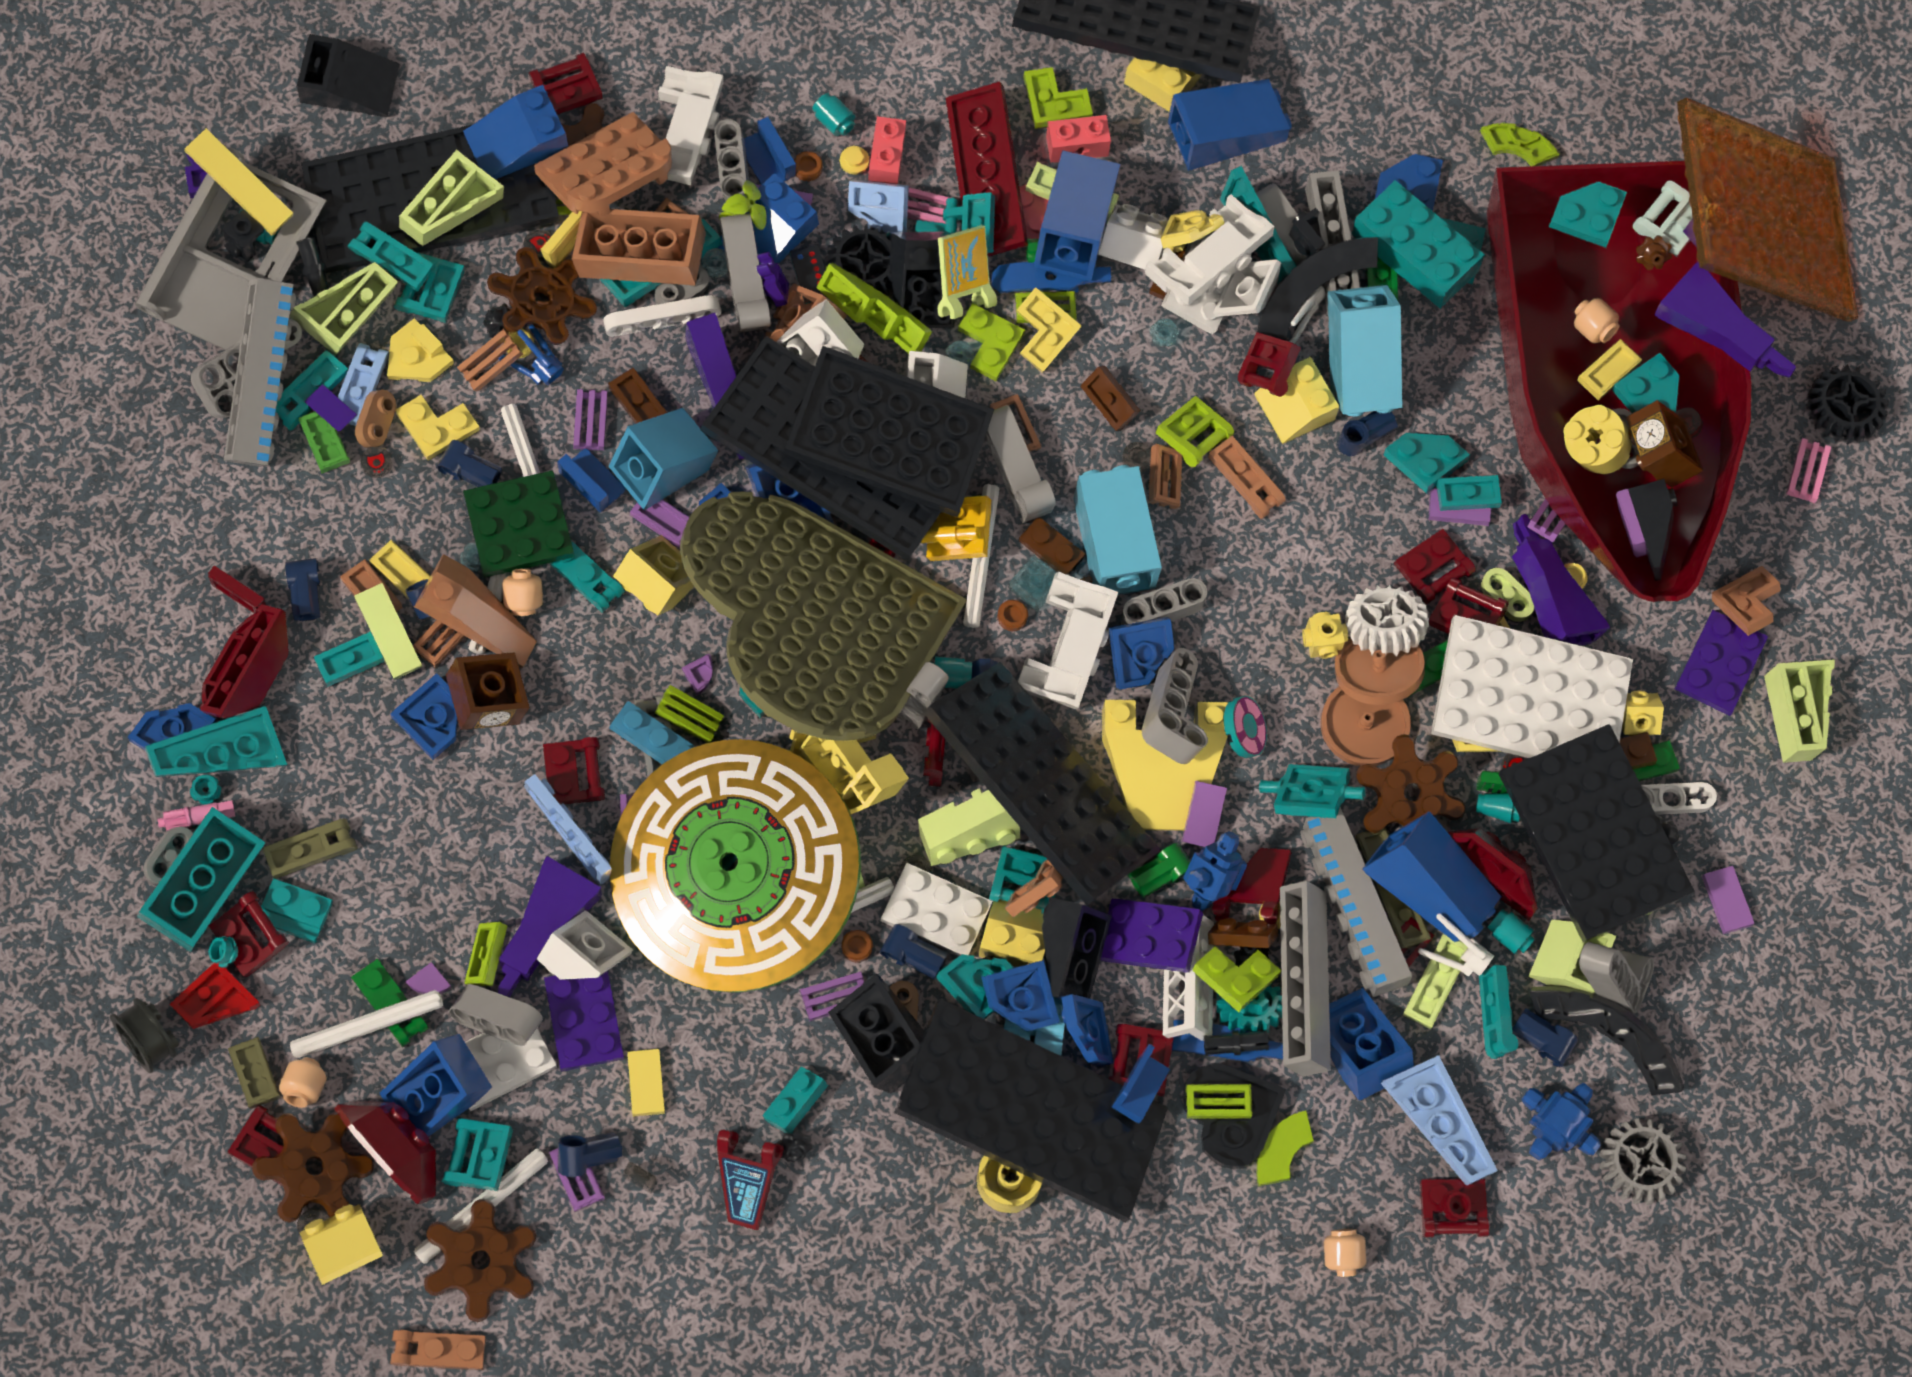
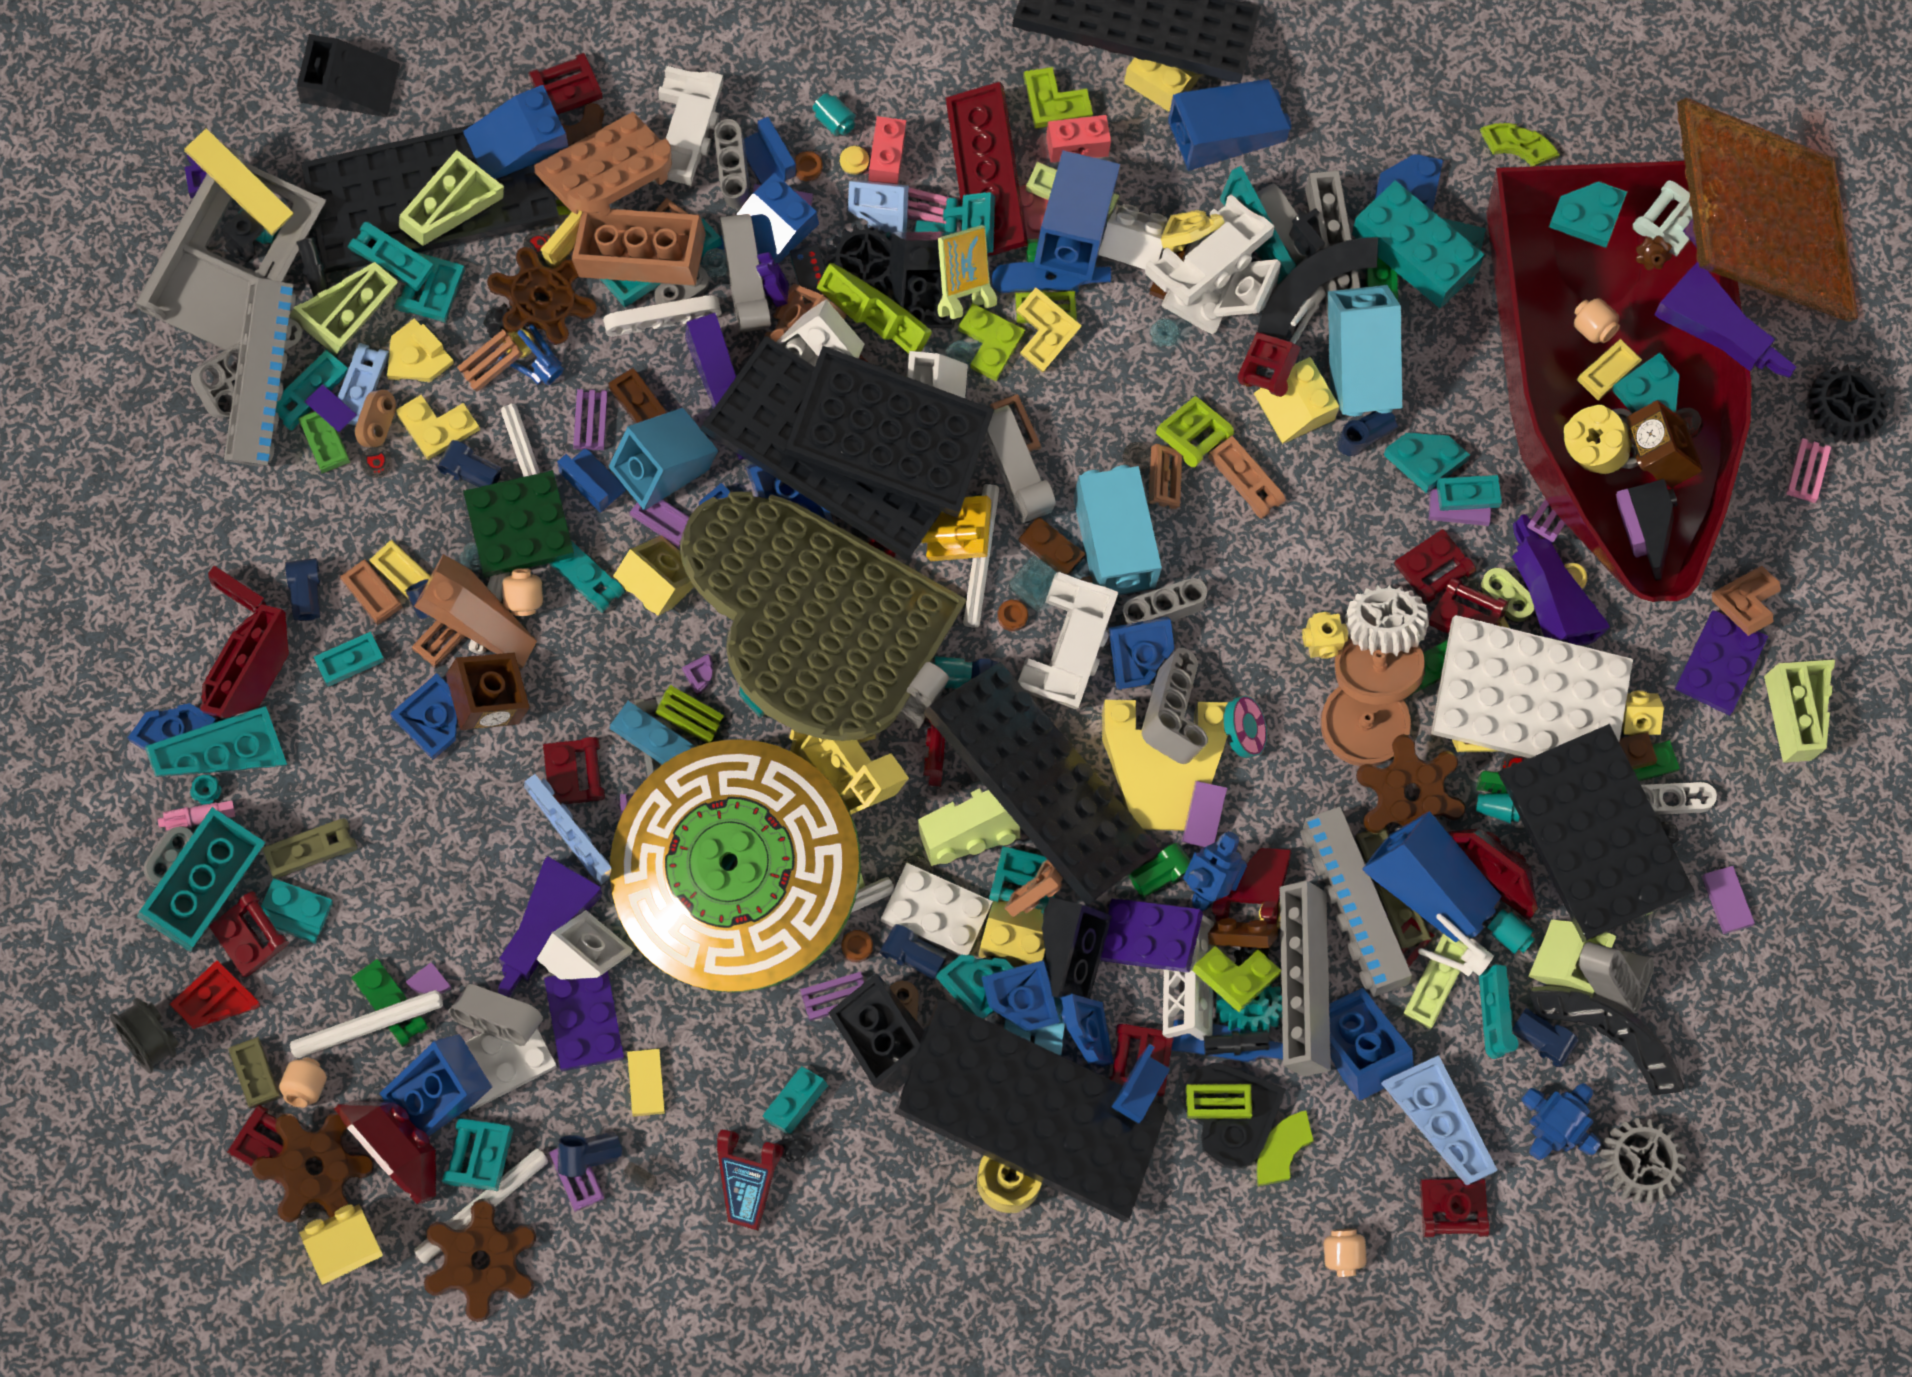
(223, 951): teal plate -> none
(388, 631): yellowish green tile -> none
(439, 1350): nougat plate -> none
(486, 954): lime tile -> none
(739, 205): lime plant -> none
(1110, 398): reddish brown plate -> none
(1312, 791): teal plate -> none

